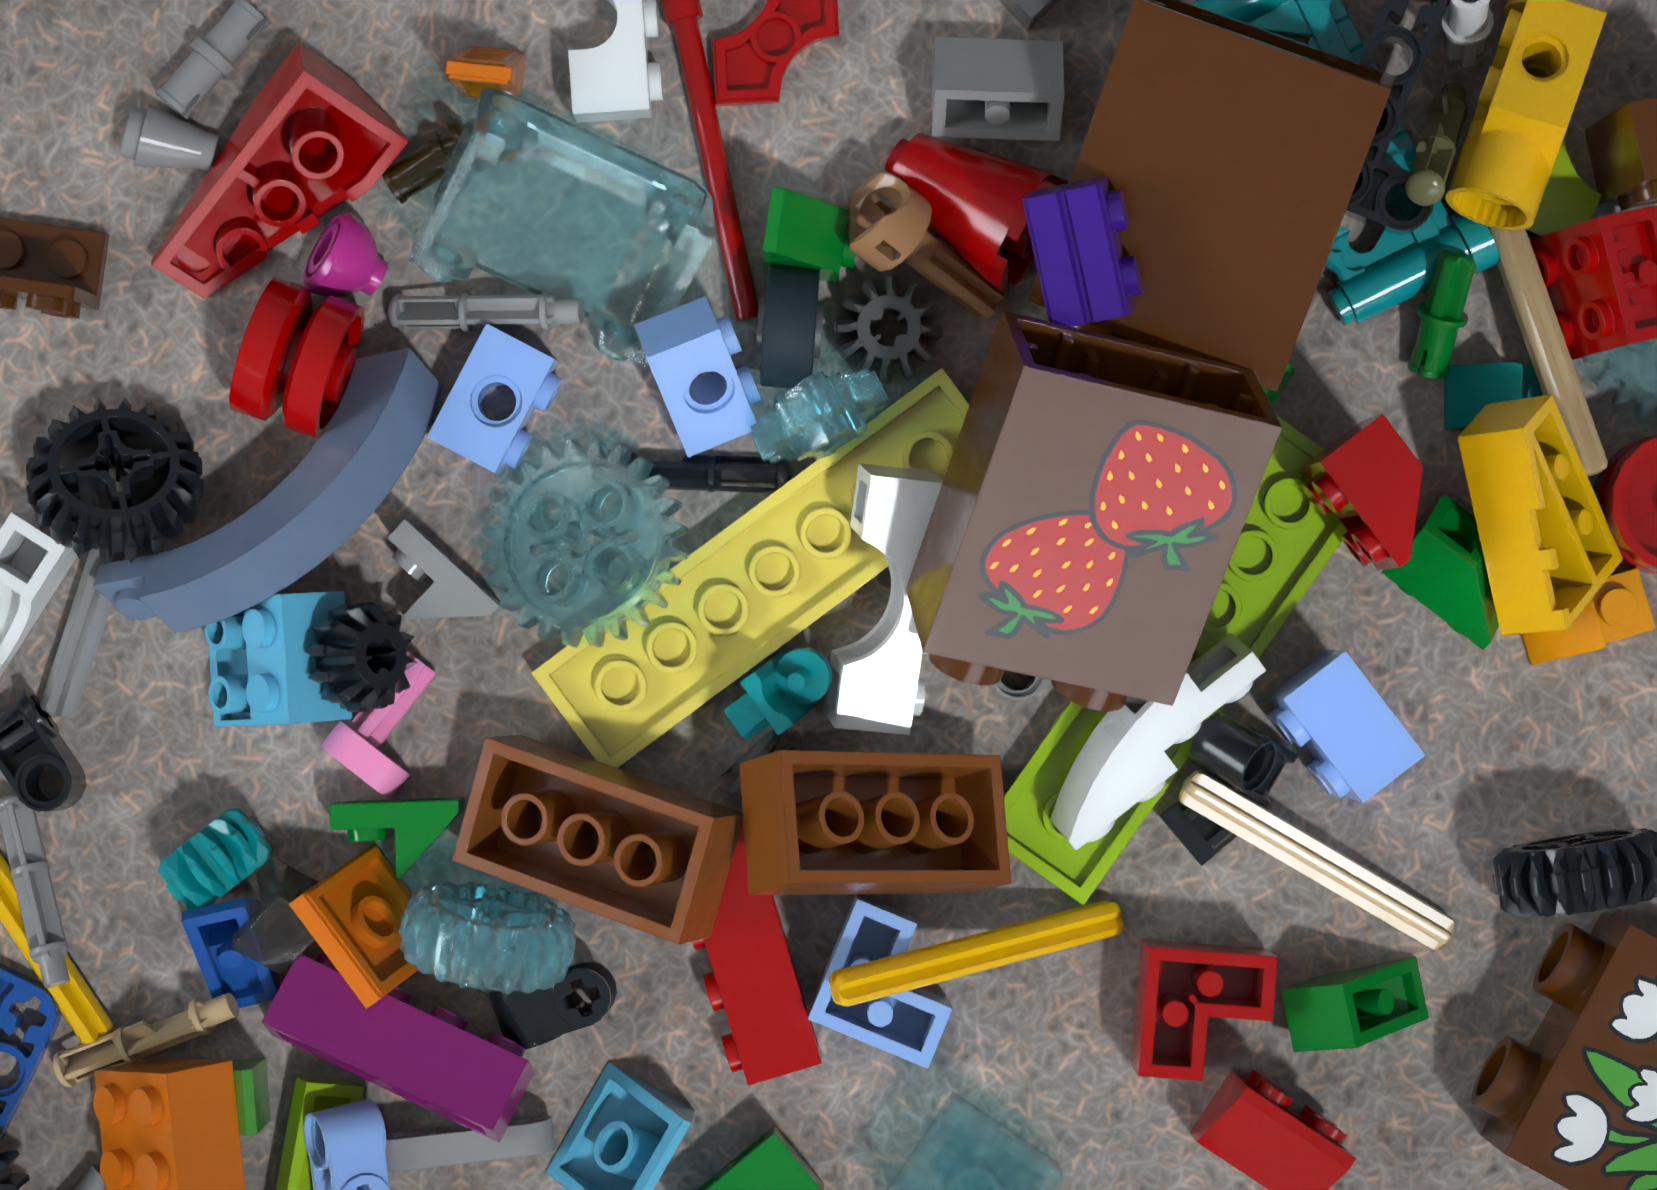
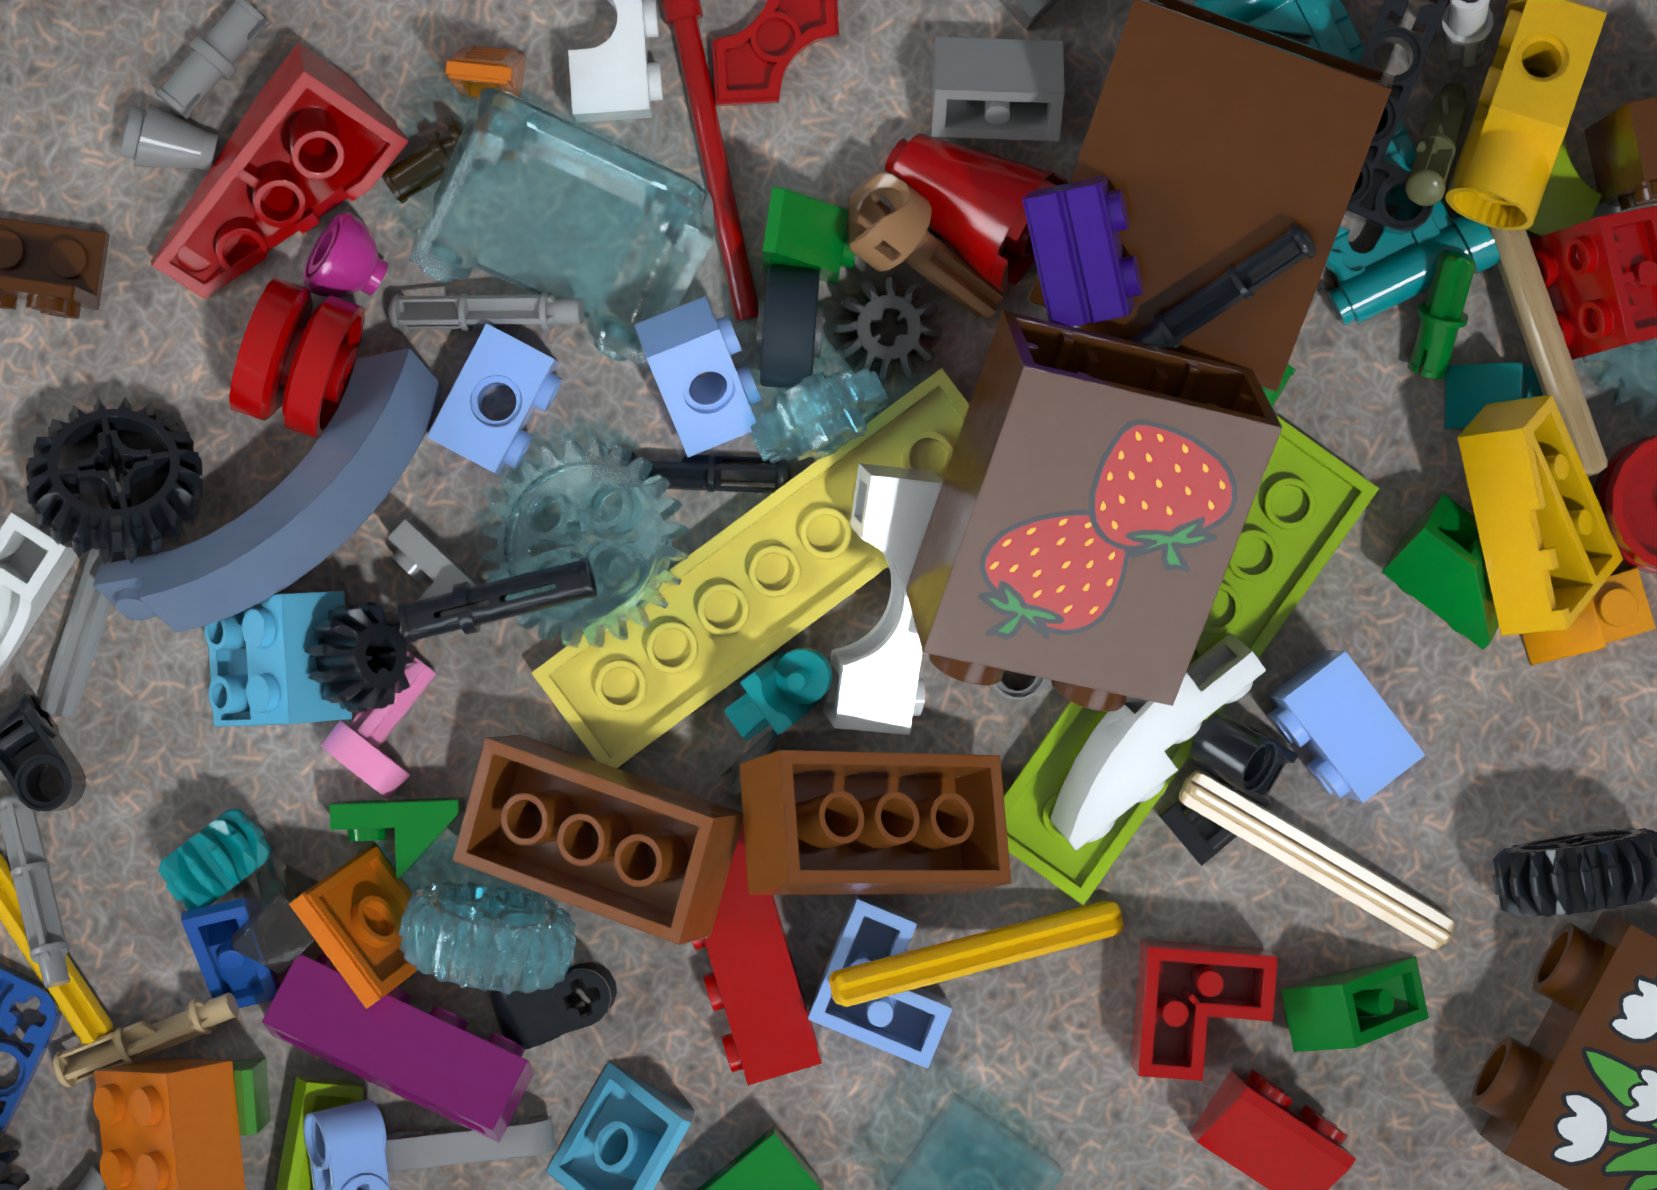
(424, 618): none -> black pin
(1230, 288): none -> black piece
(1372, 489): red slope -> none

